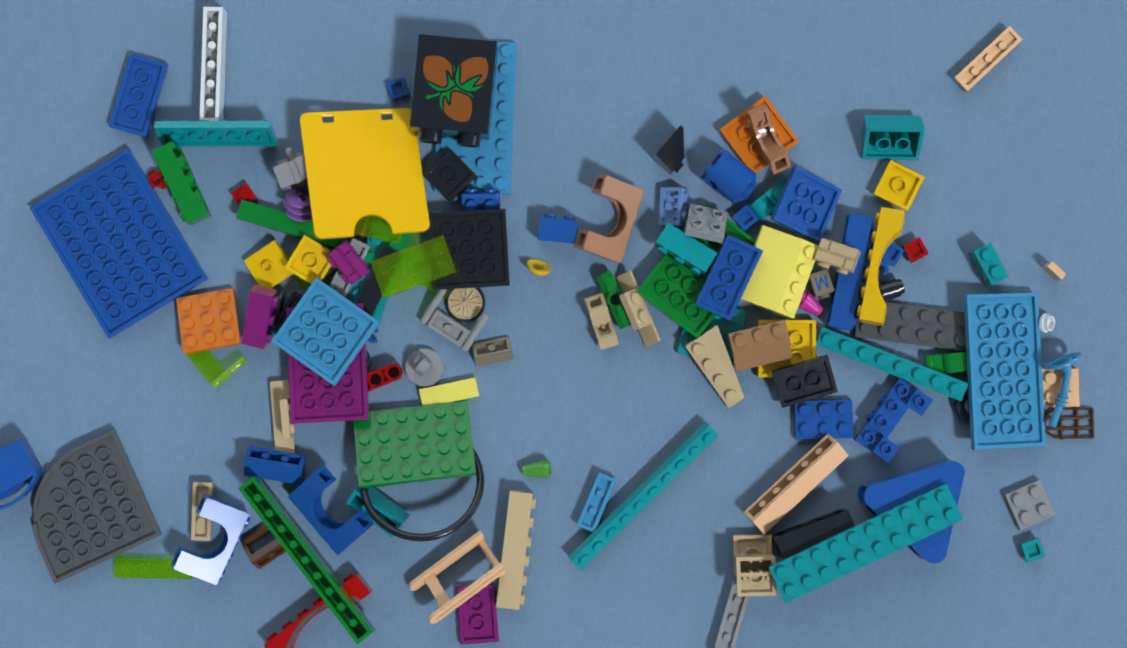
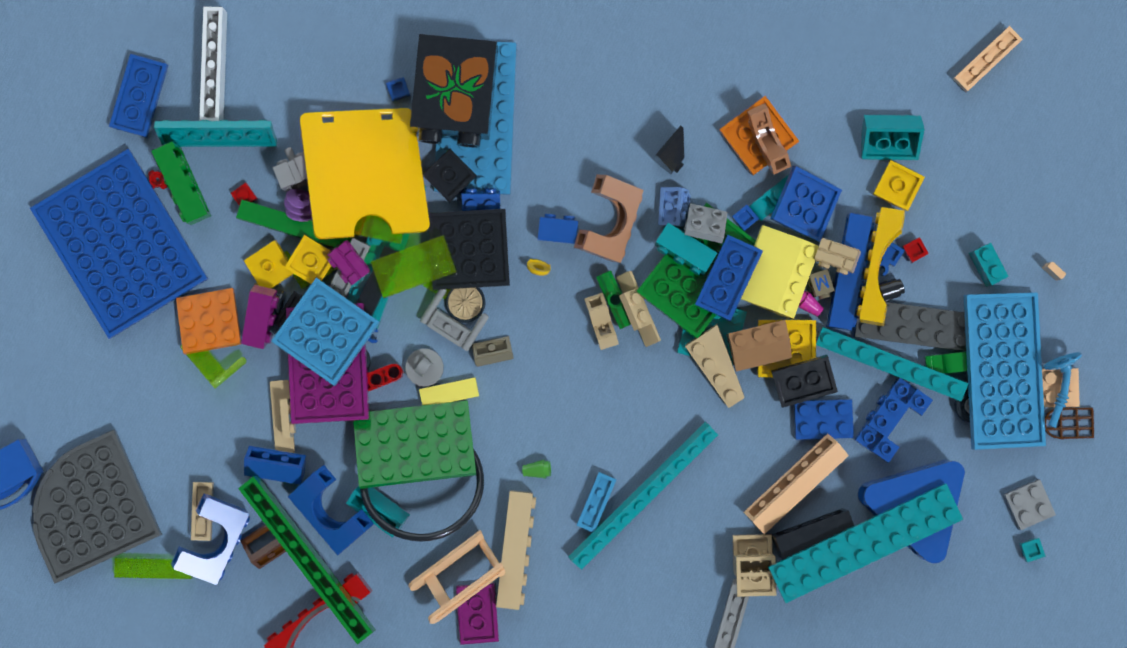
(730, 177): blue cylinder -> none
(1046, 322): white plate -> none

